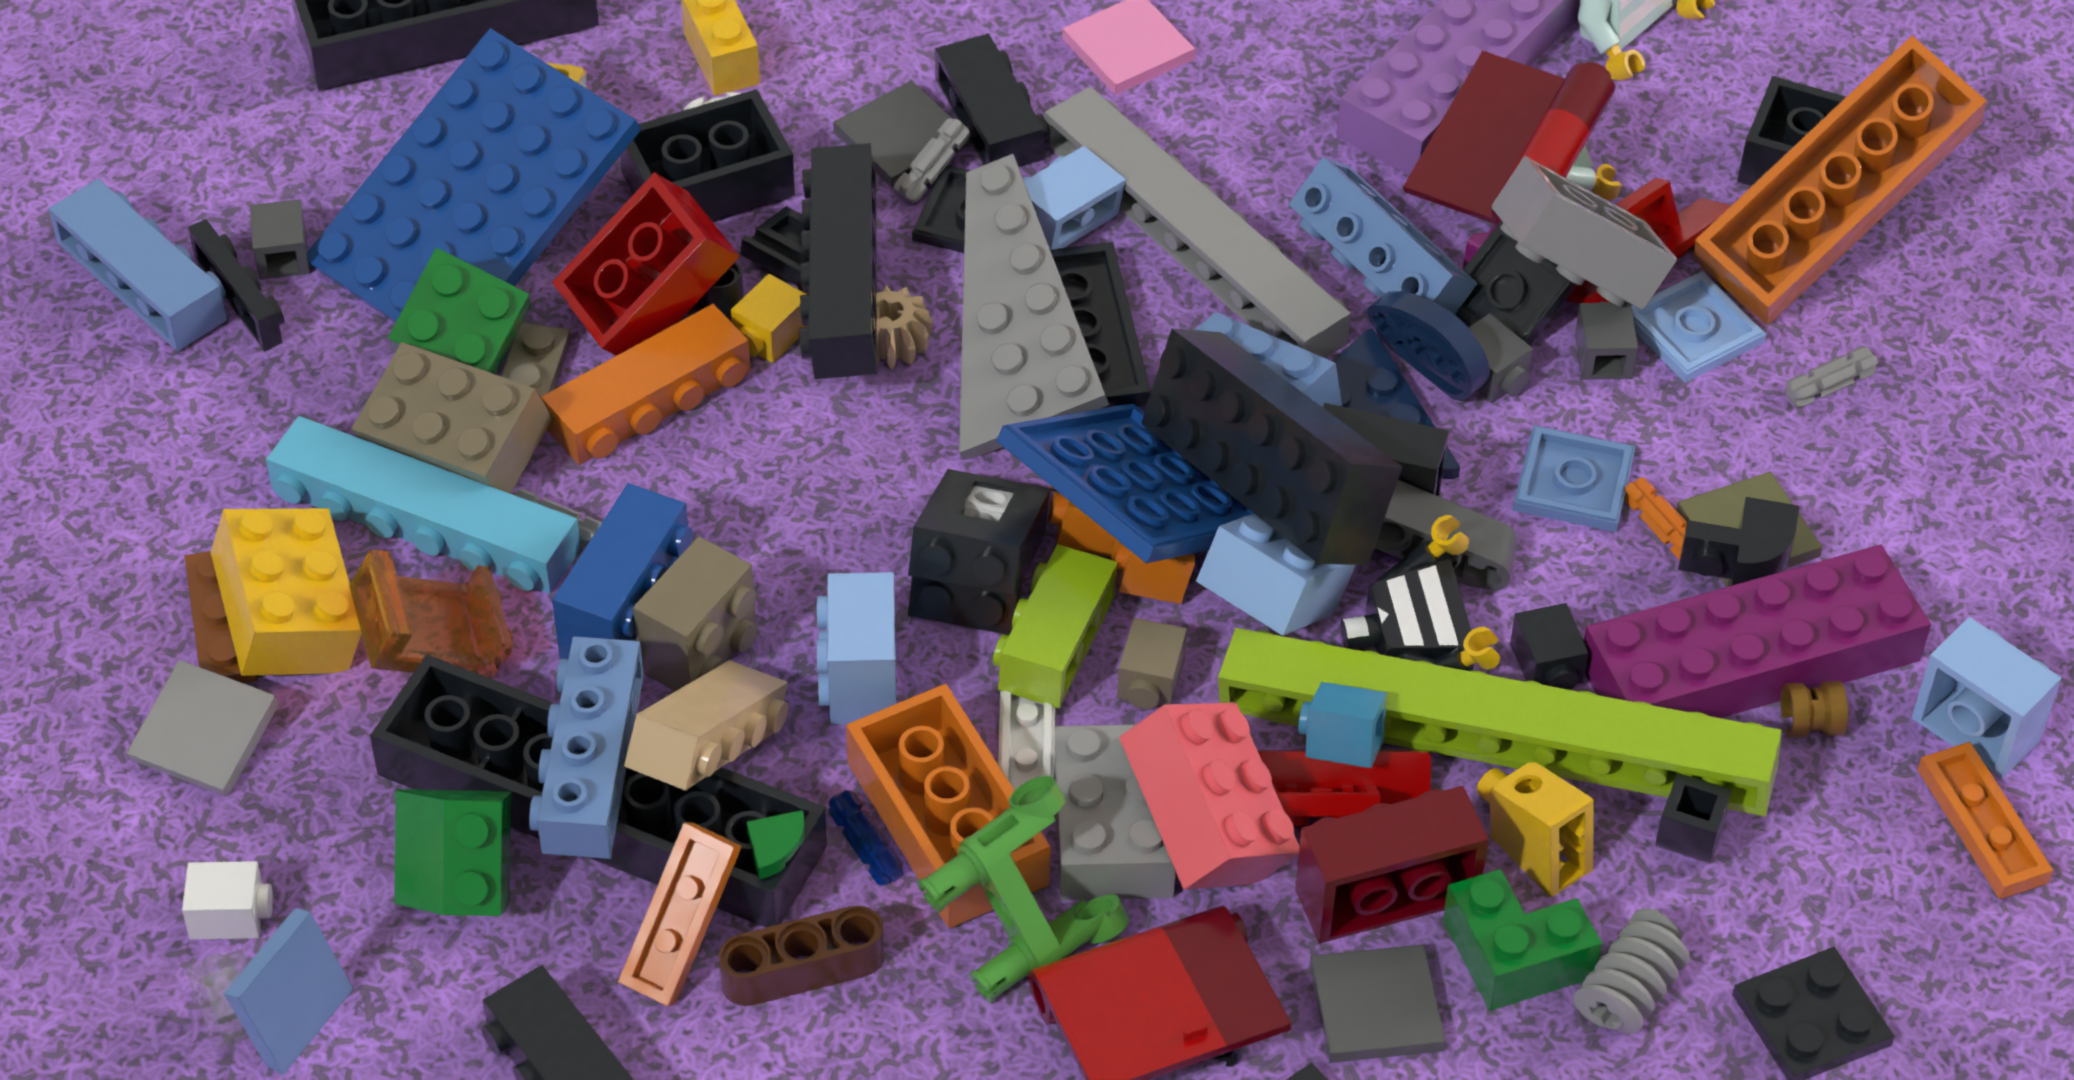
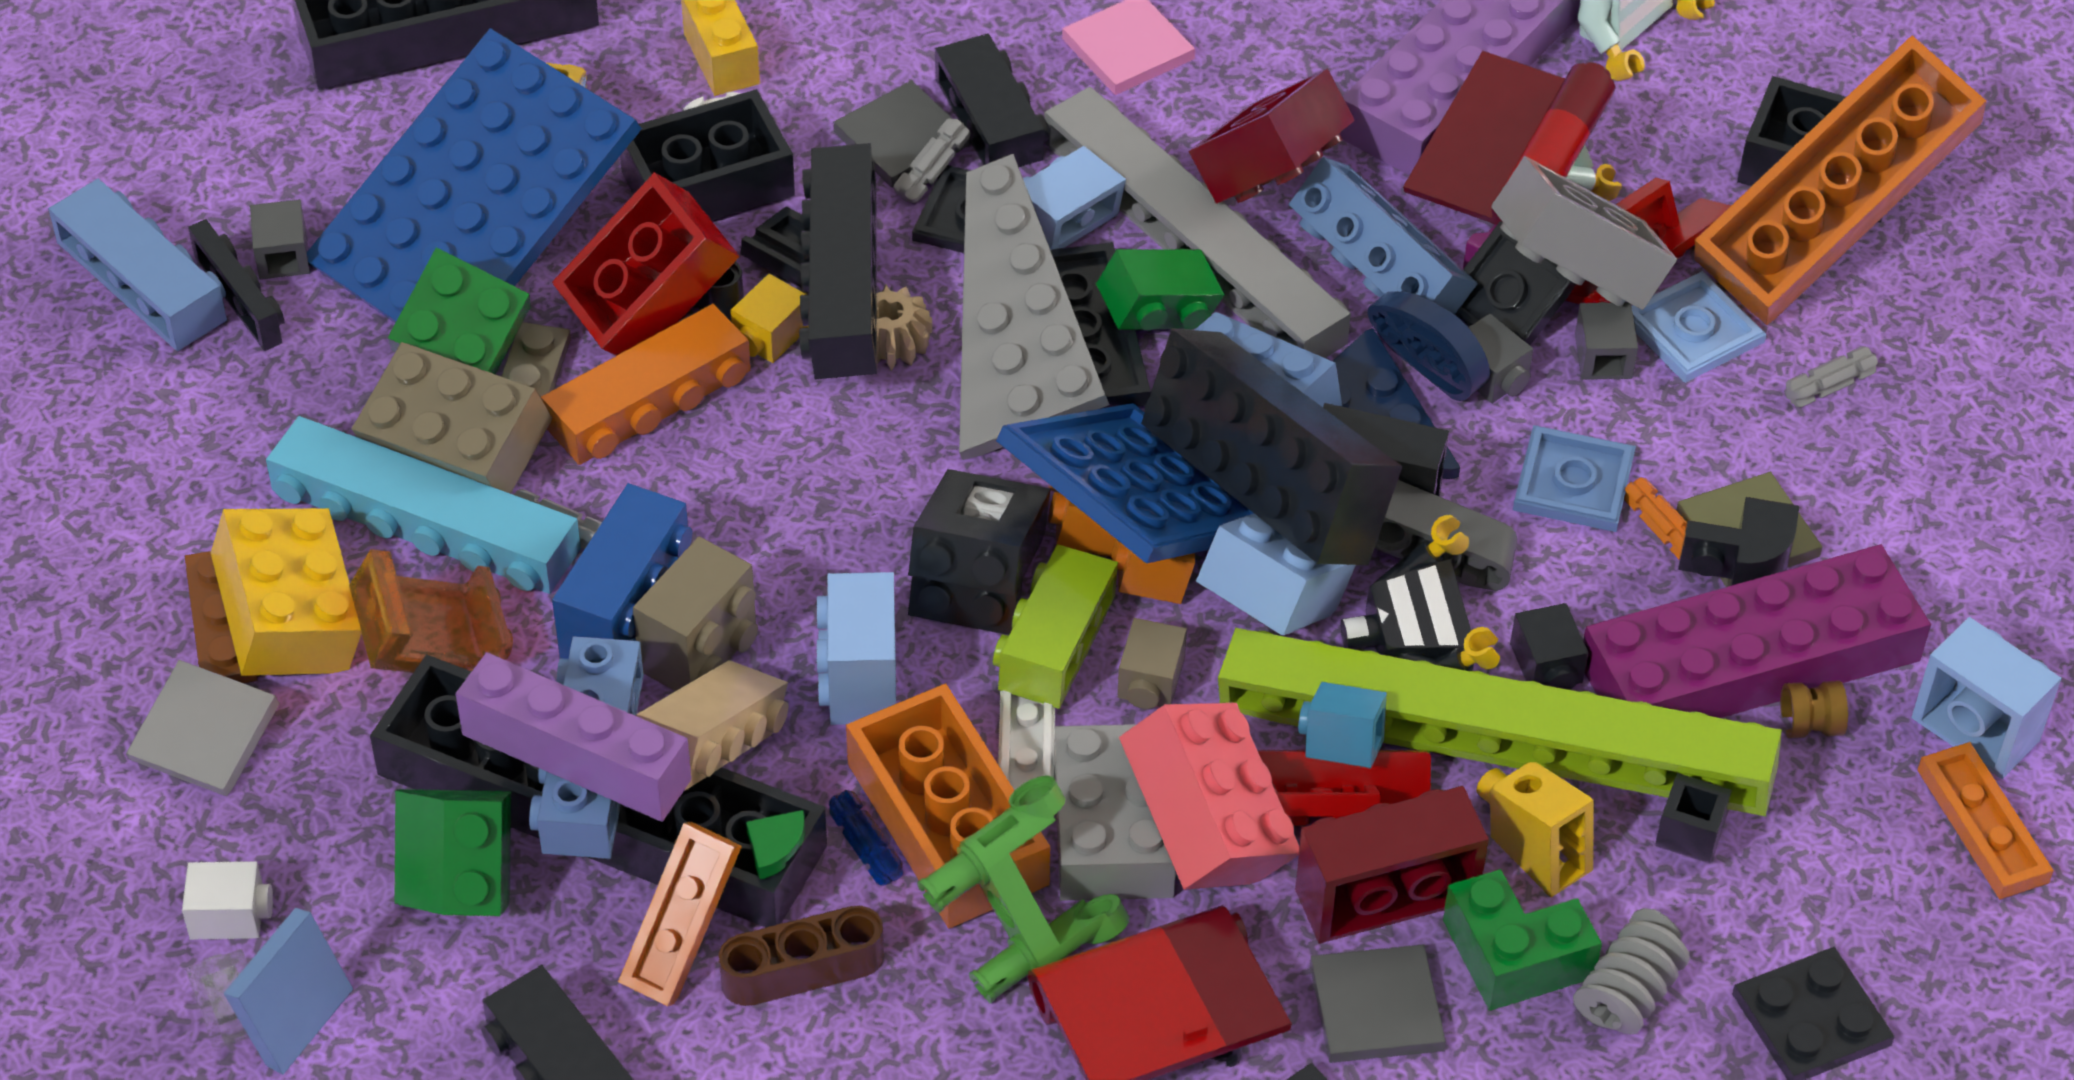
(574, 736): none -> medium lavender brick
(1159, 288): none -> green brick
(1273, 138): none -> dark red brick

